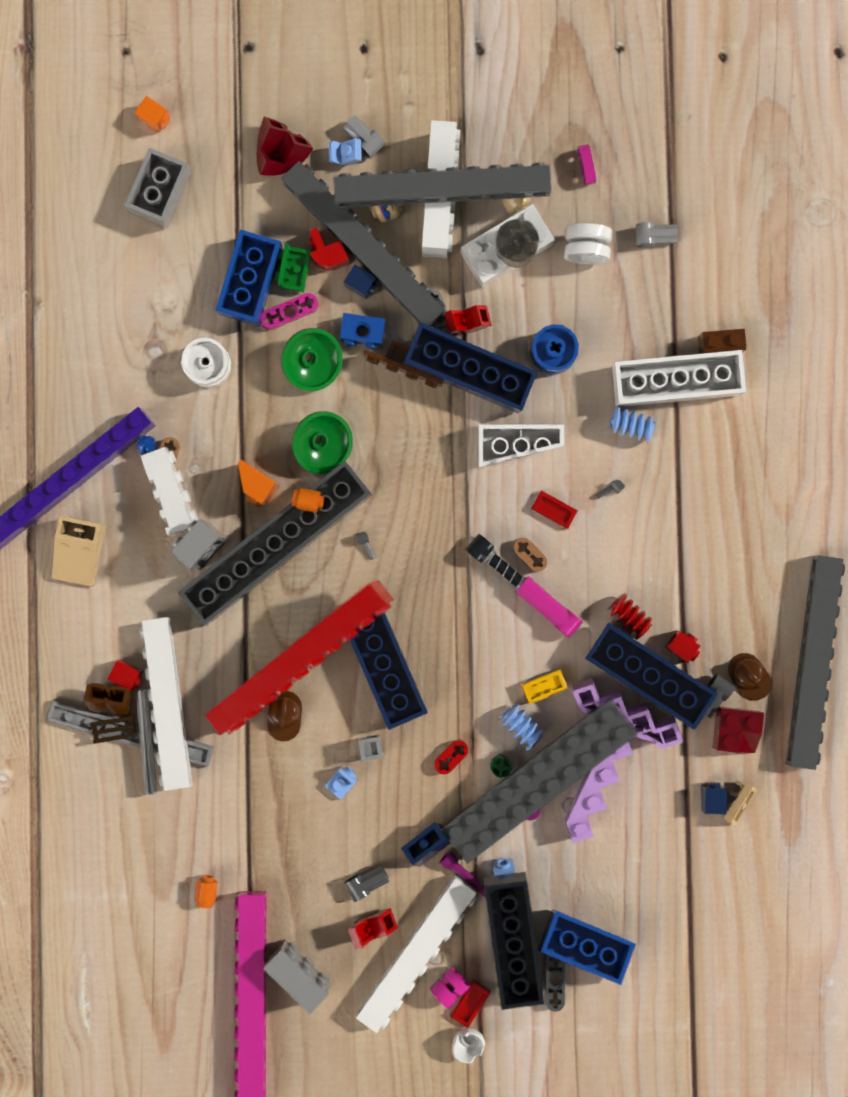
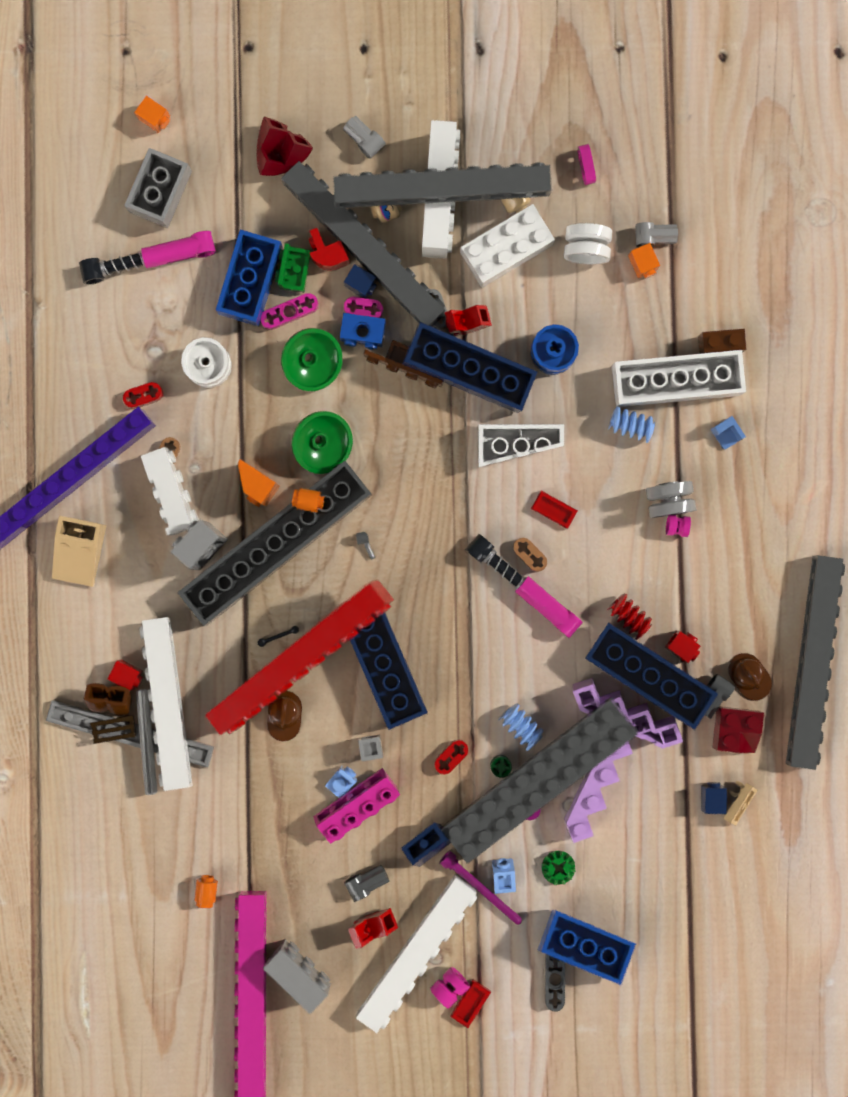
(142, 390): none -> red beam
(146, 444): blue plate -> none
(197, 245): none -> piece
(262, 642): none -> black hinge
(345, 153): light blue bracket -> none
(356, 806): none -> dark pink brick
(364, 303): none -> dark pink beam
(467, 1045): white hair -> none
(513, 940): black brick -> none
(525, 234): clear smoke brick -> none
(544, 686): yellow plate -> none
(548, 868): none -> green gear
(617, 486): dark grey hand -> none
(644, 261): none -> orange brick
(670, 497): none -> light grey wheel
(678, 525): none -> dark pink wheel
(728, 433): none -> medium blue panel

